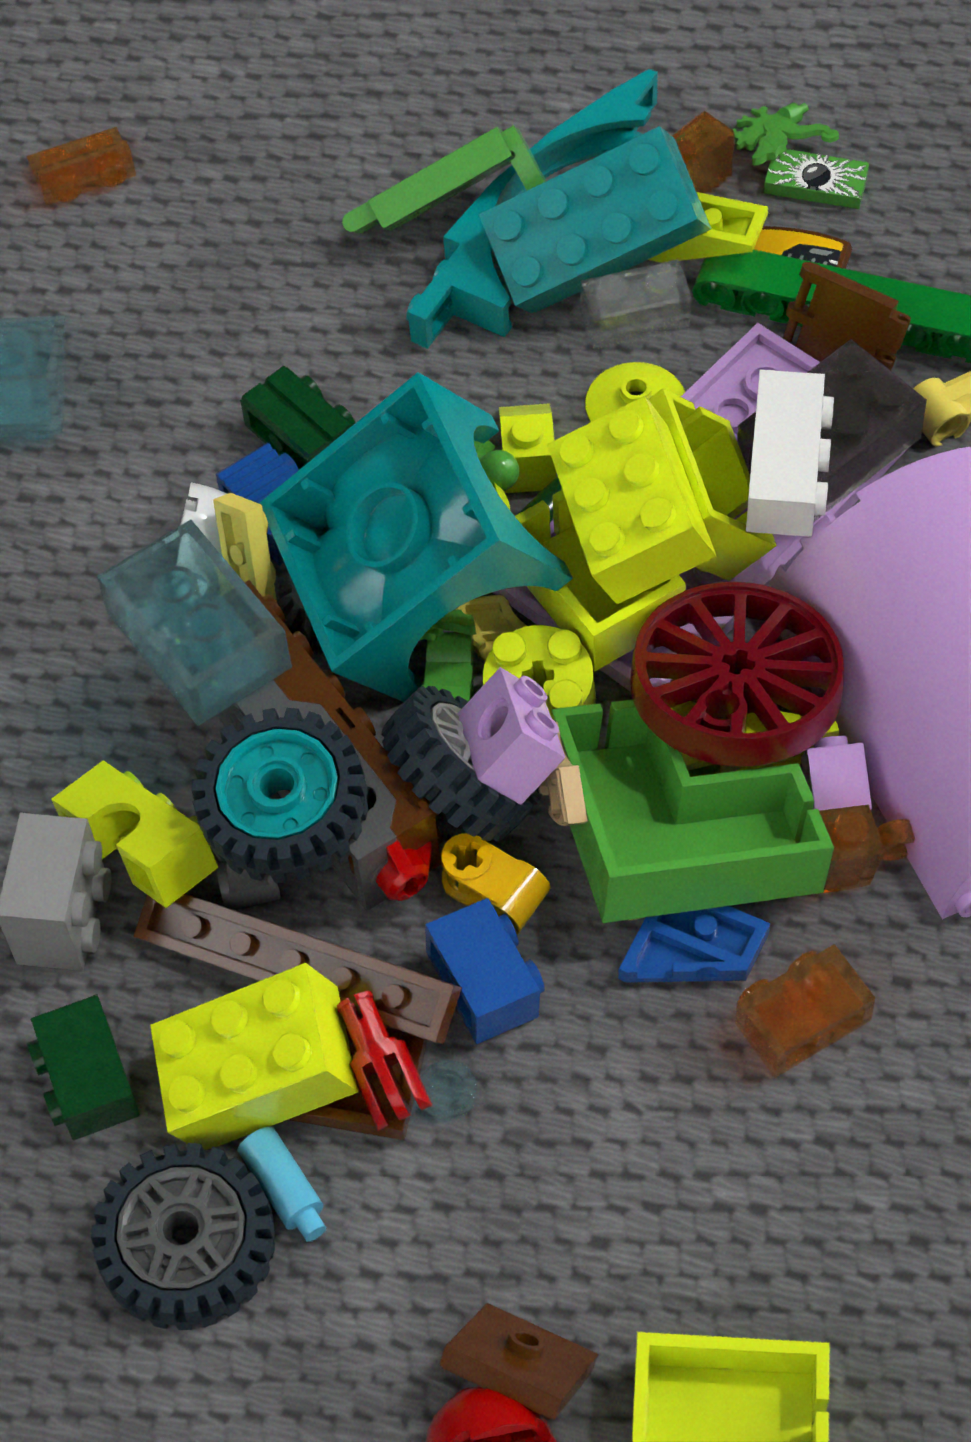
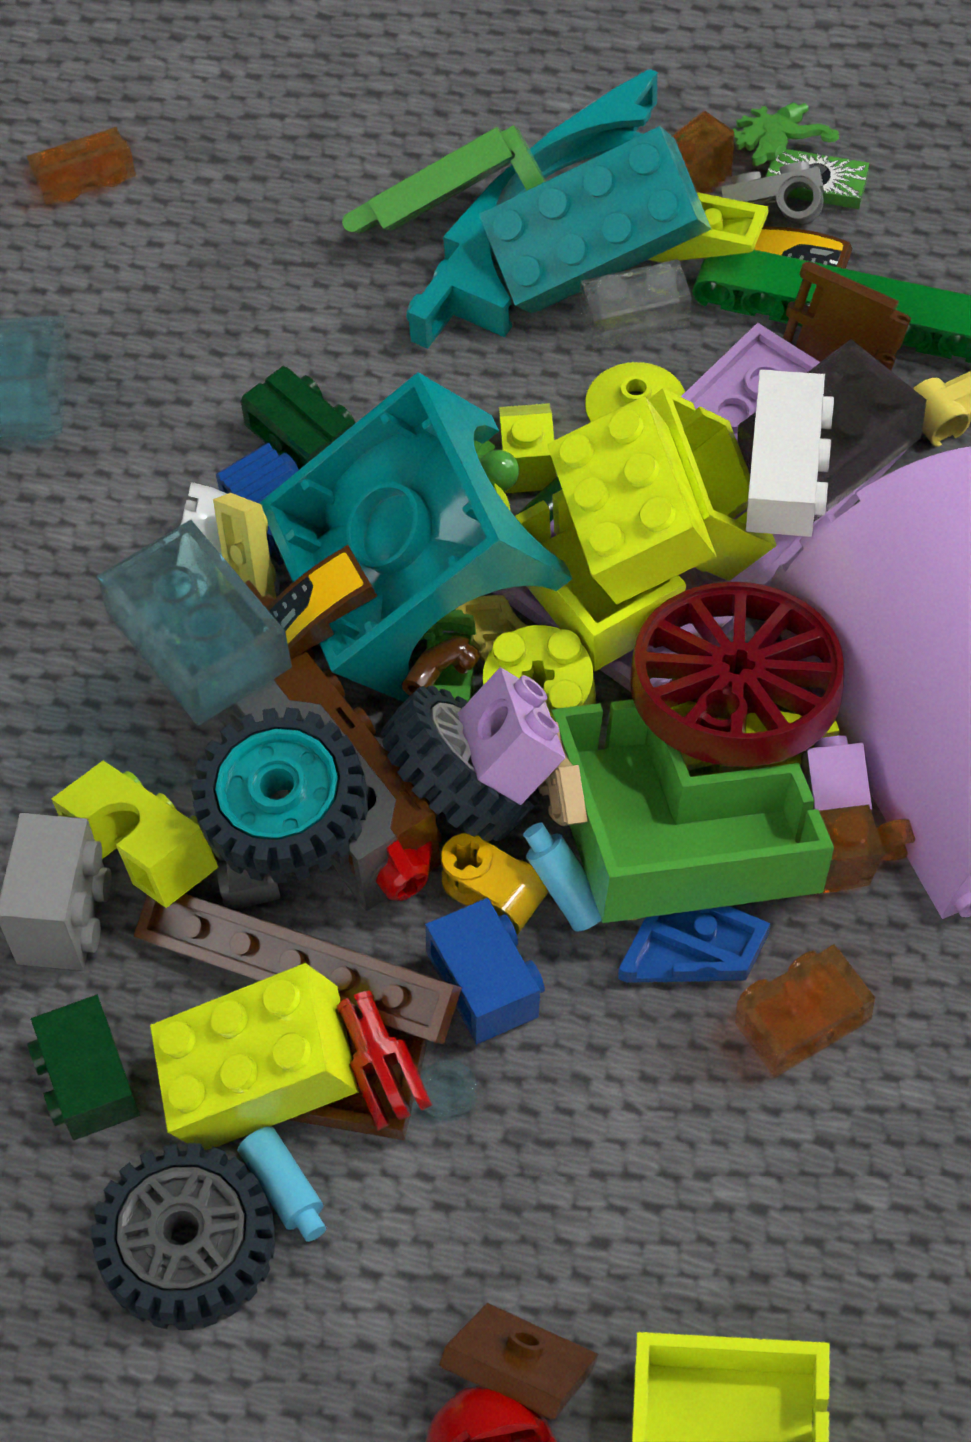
(320, 598): none -> slope
(433, 661): none -> reddish brown arm
(562, 876): none -> medium azure cylinder
(775, 189): none -> light grey plate

